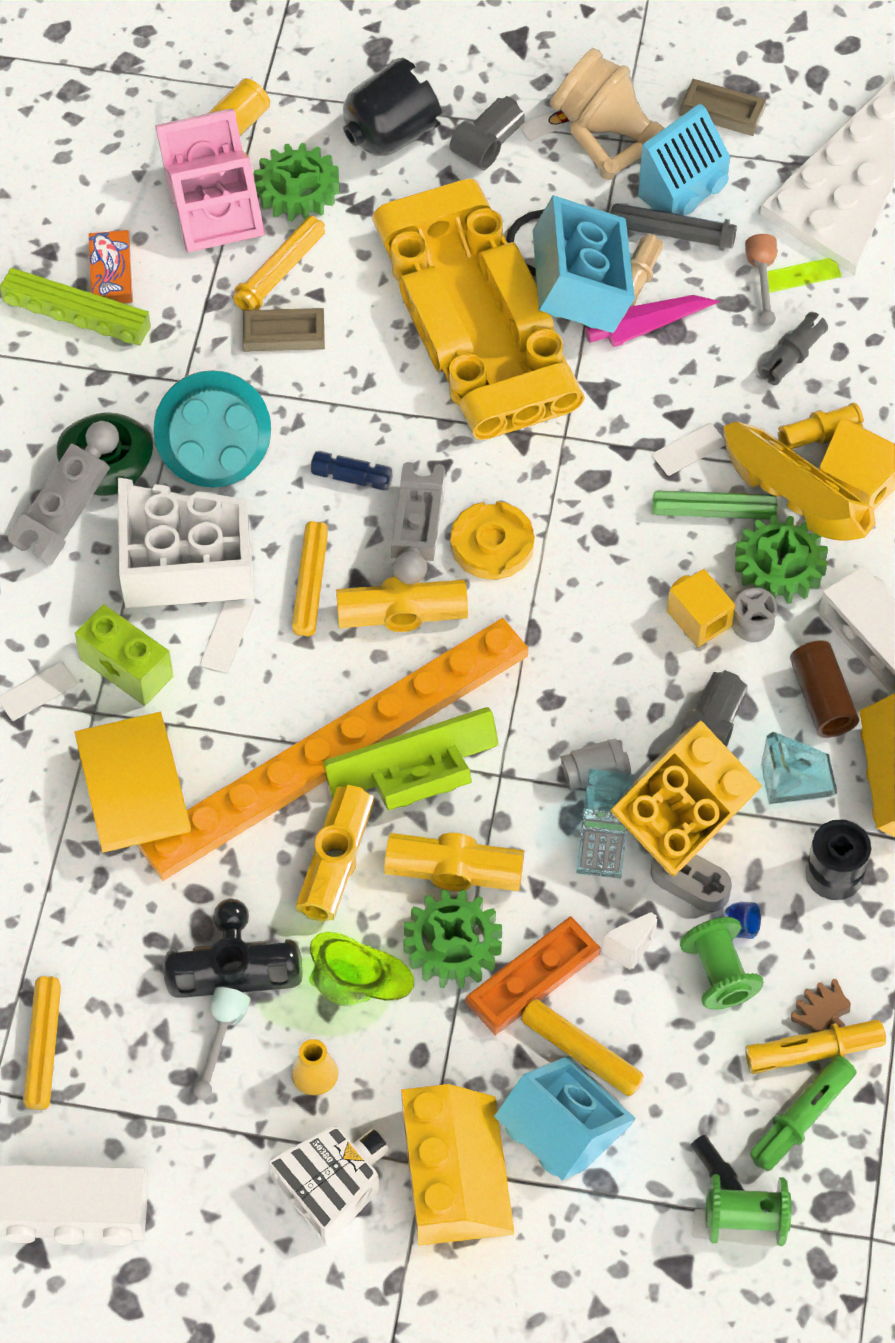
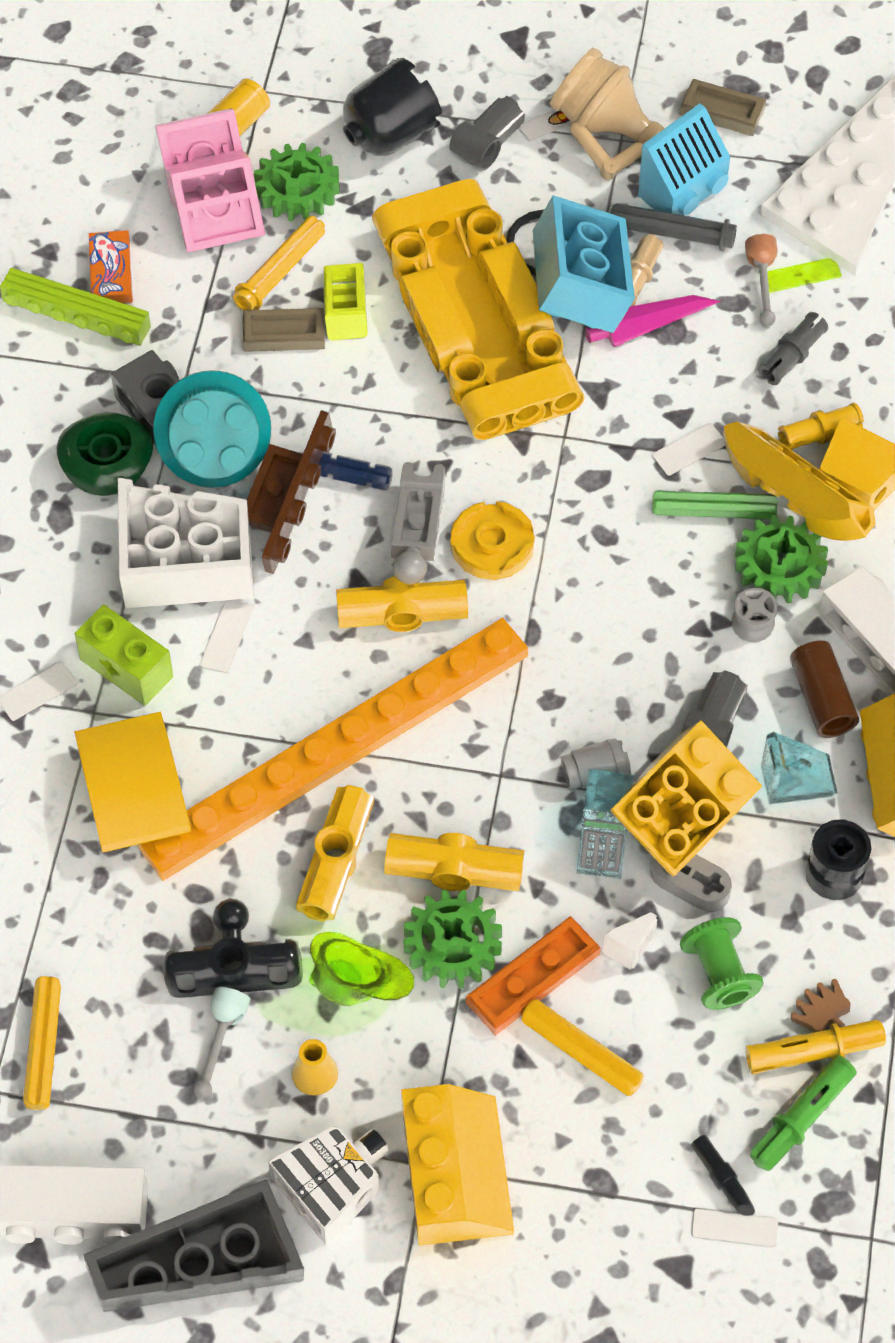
(65, 494): light grey plate -> none
(141, 384): none -> dark grey brick
(200, 1253): none -> dark grey wedge
(281, 487): none -> reddish brown bracket
(310, 579): yellow axle -> none
(345, 302): none -> neon yellow slope
(416, 762): lime bracket -> none
(563, 1117): medium azure slope -> none
(700, 607): yellow brick -> none
(745, 1210): bright green hose -> none
(749, 917): clear blue hinge -> none

